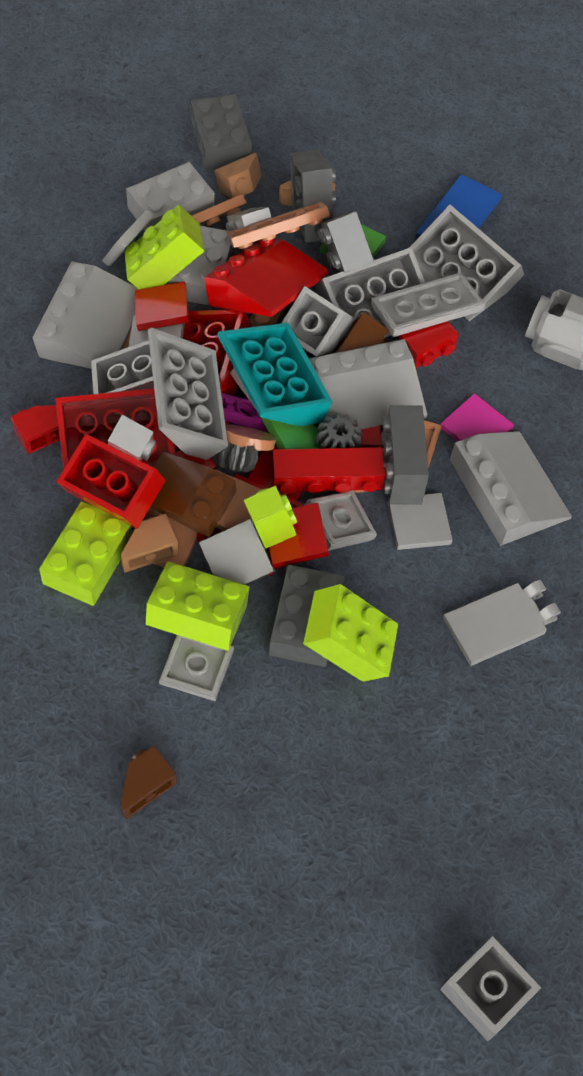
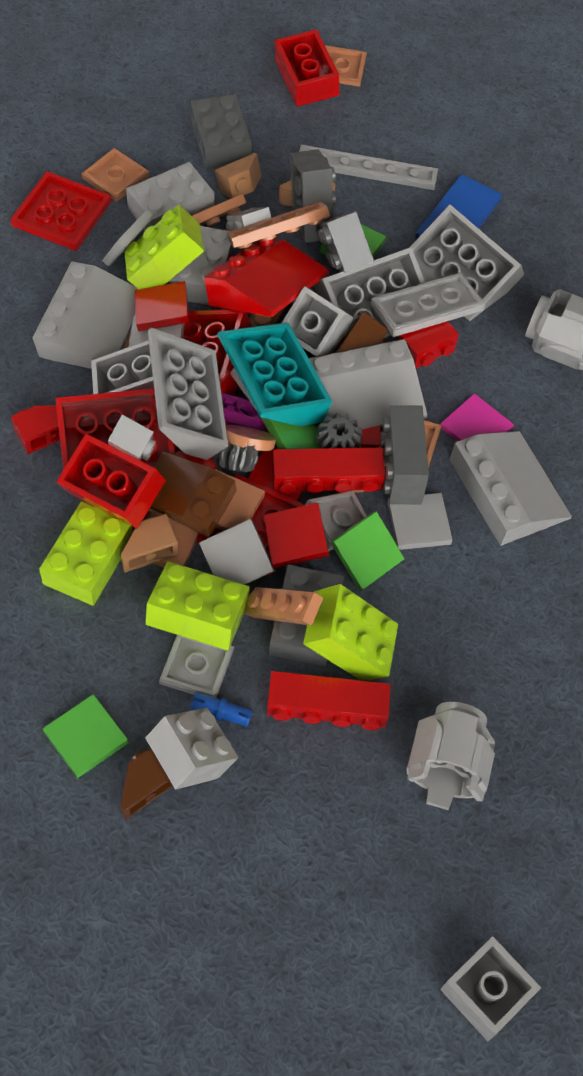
(61, 211): none -> red plate
(85, 736): none -> bright green tile
(114, 174): none -> nougat tile
(191, 747): none -> light grey brick
(222, 709): none -> blue pin
(271, 516): lime brick -> none
(283, 605): none -> nougat plate
(306, 68): none -> red brick
(328, 700): none -> red brick
(348, 64): none -> nougat tile
(367, 550): none -> bright green tile
(379, 168): none -> light grey tile
(452, 754): none -> light grey piece
(500, 621): light grey tile -> none

